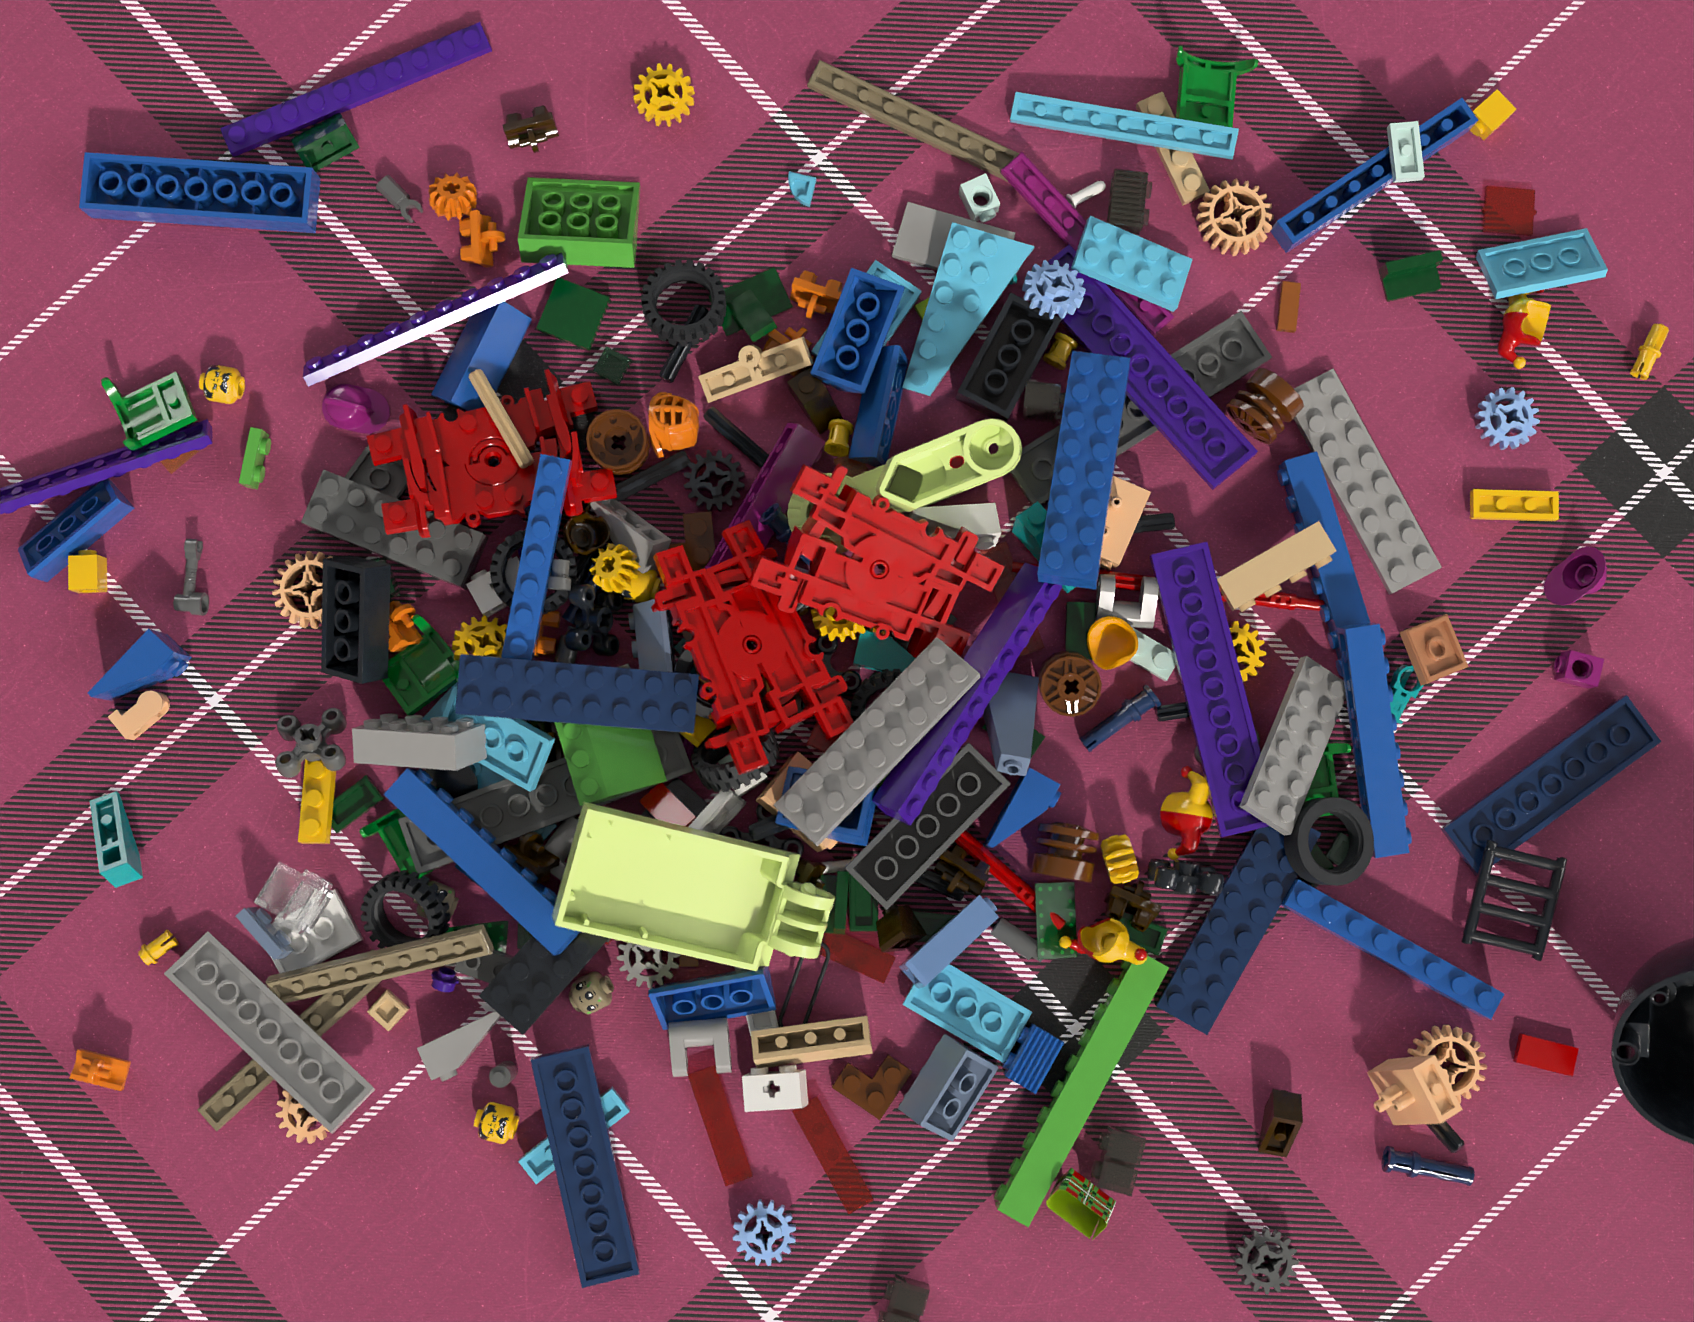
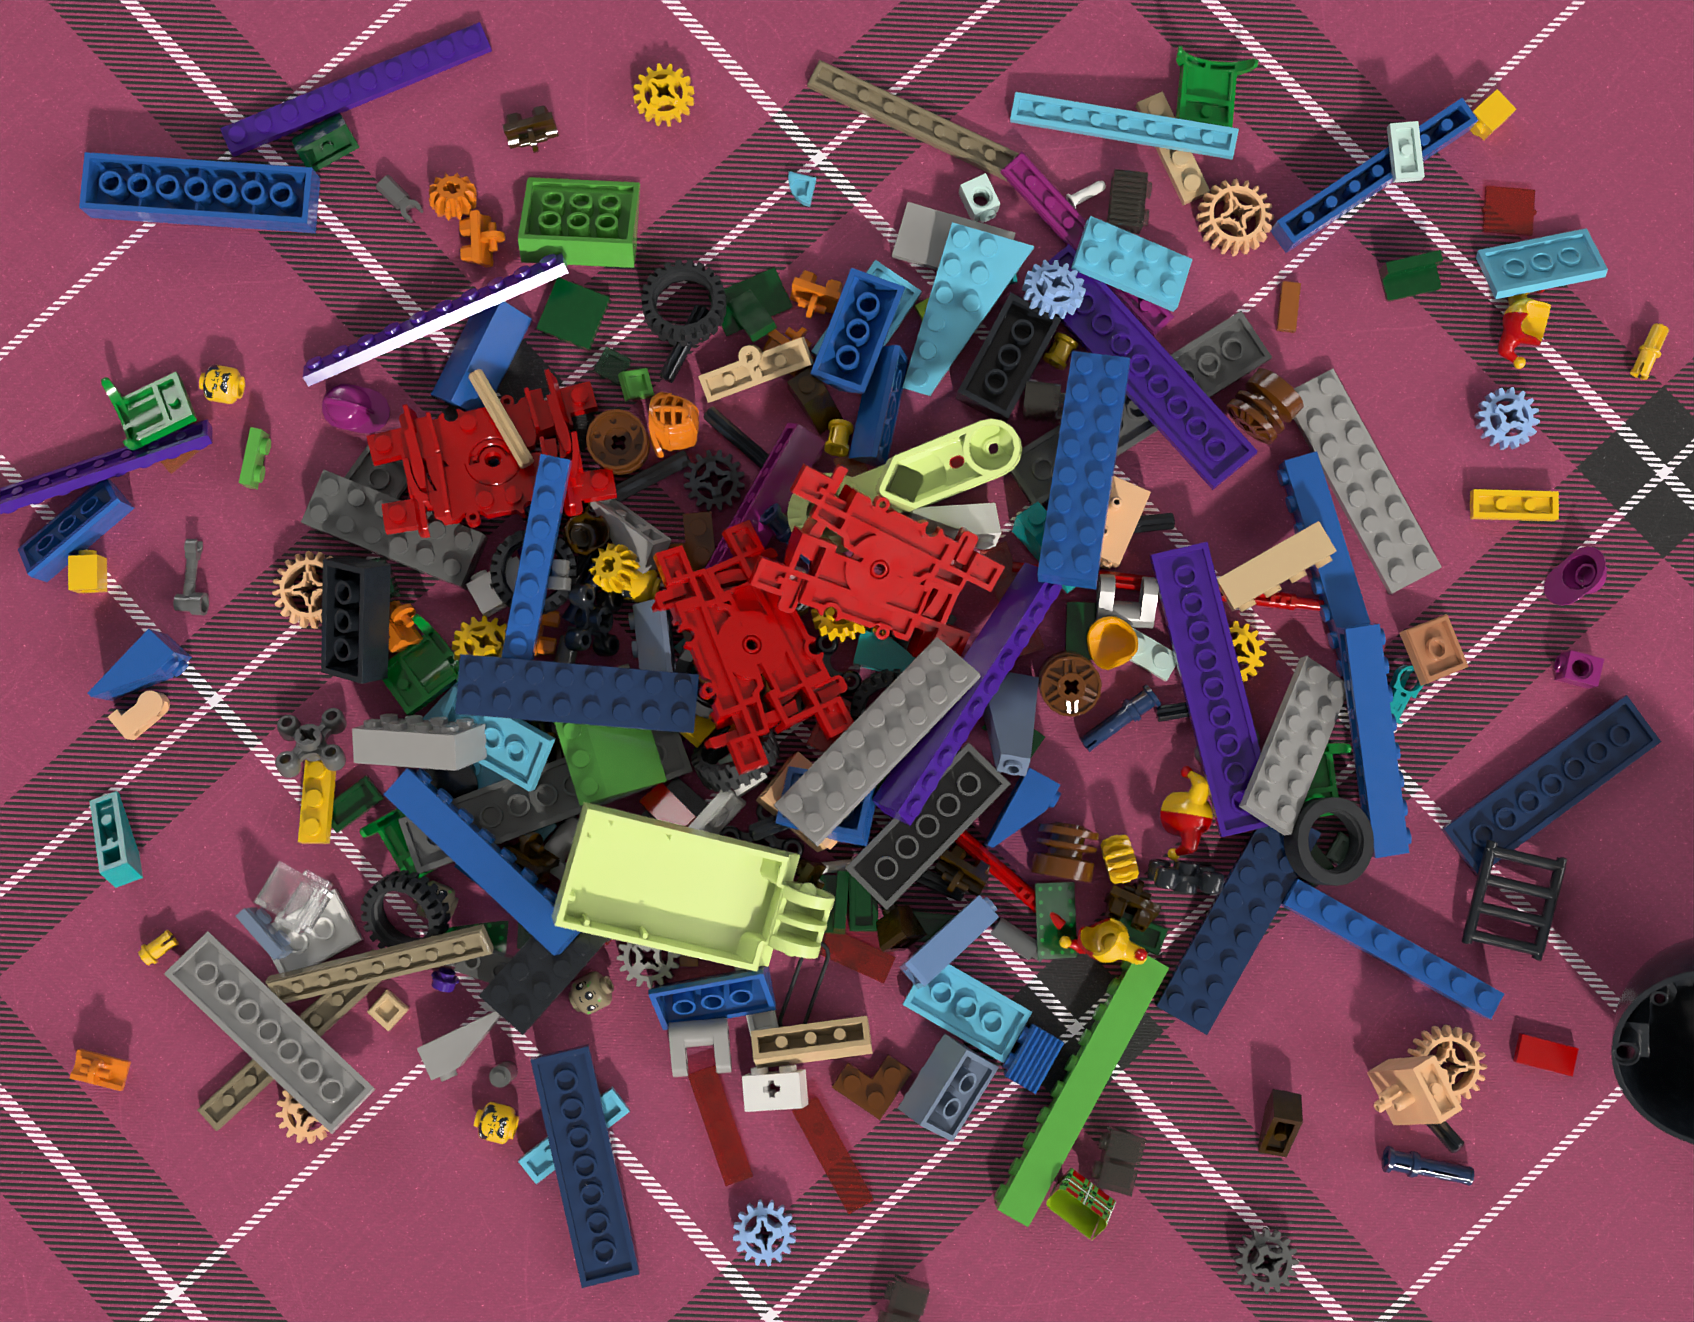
(636, 384): none -> bright green tile

